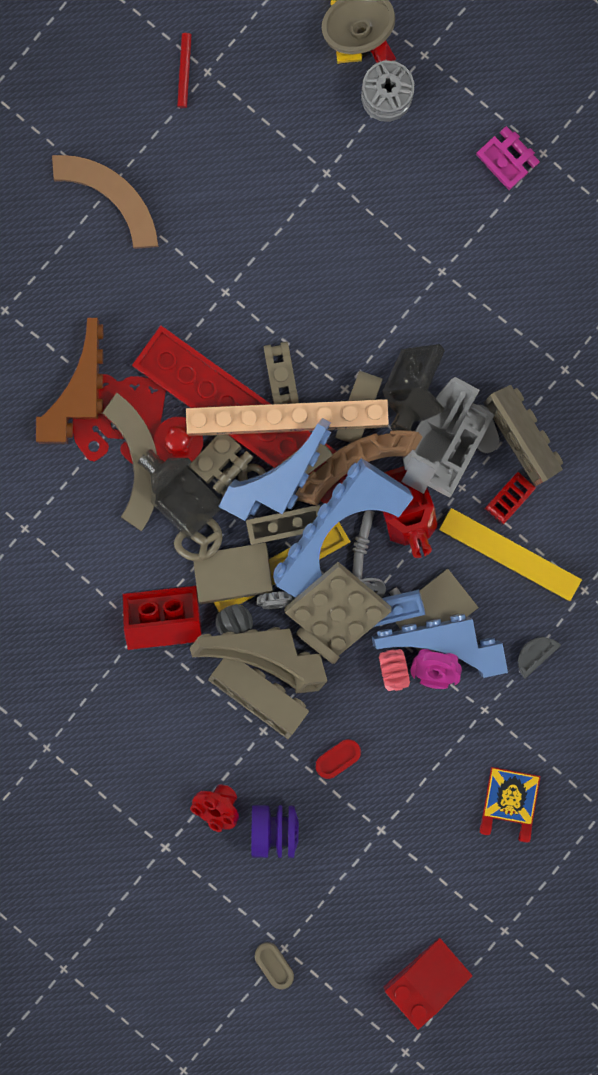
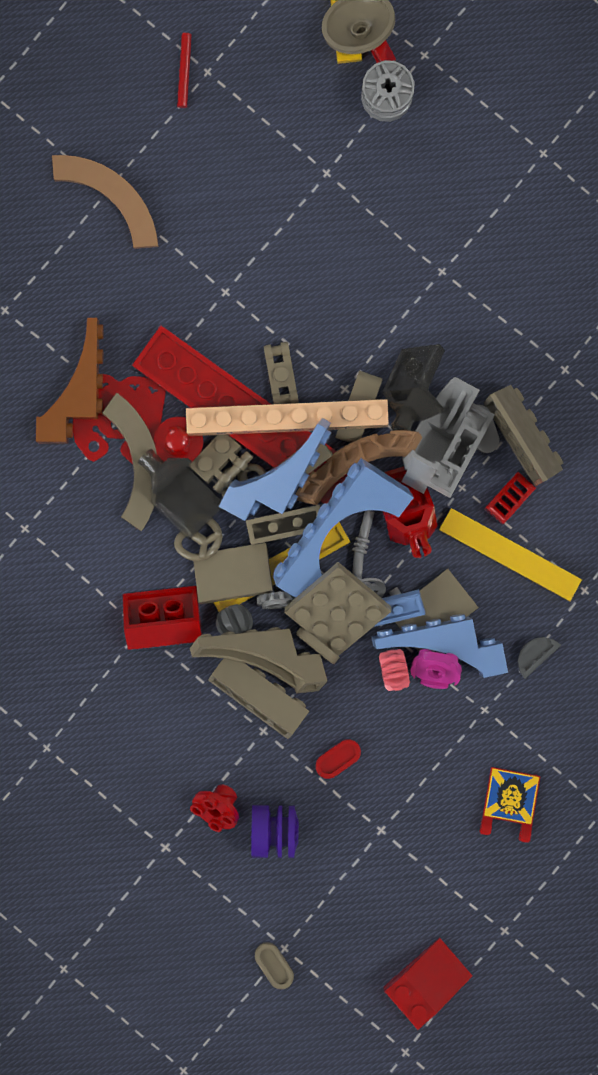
(502, 162): dark pink plate -> none

